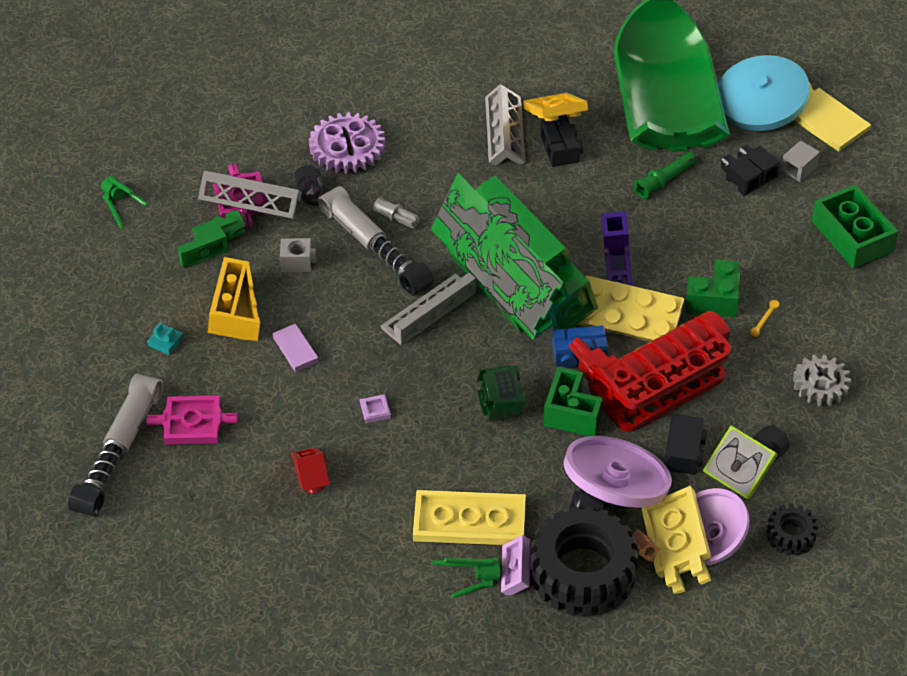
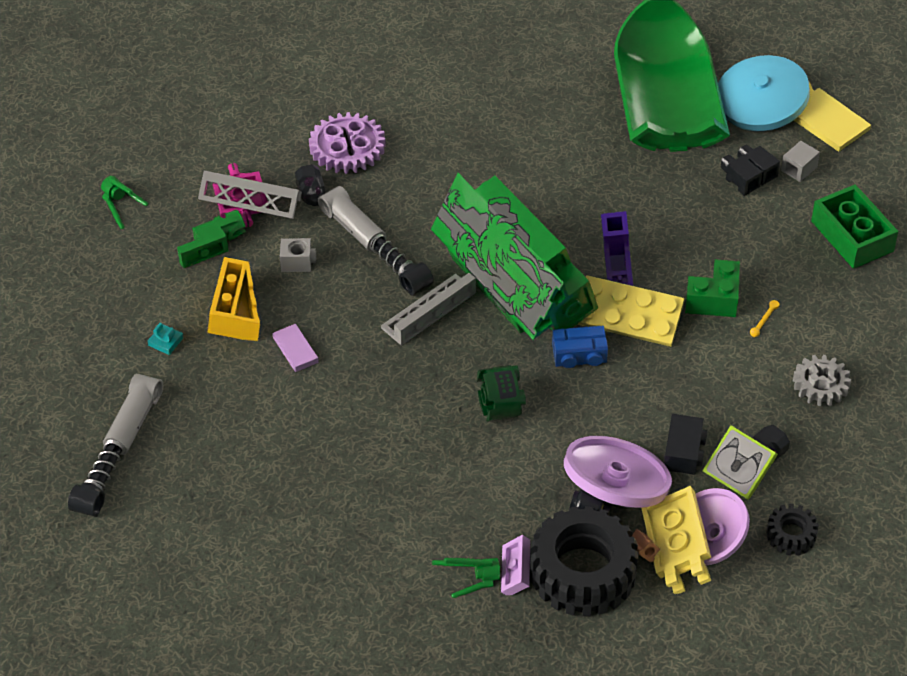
(192, 420): dark pink plate -> none
(310, 469): red slope -> none
(375, 408): lavender tile -> none
(395, 213): light grey axle -> none
(468, 517): light yellow plate -> none
(499, 125): light grey fence -> none
(556, 105): yellow plate -> none
(561, 141): black brick -> none
(569, 407): green brick -> none
(657, 178): green pin -> none
(657, 370): red piece -> none

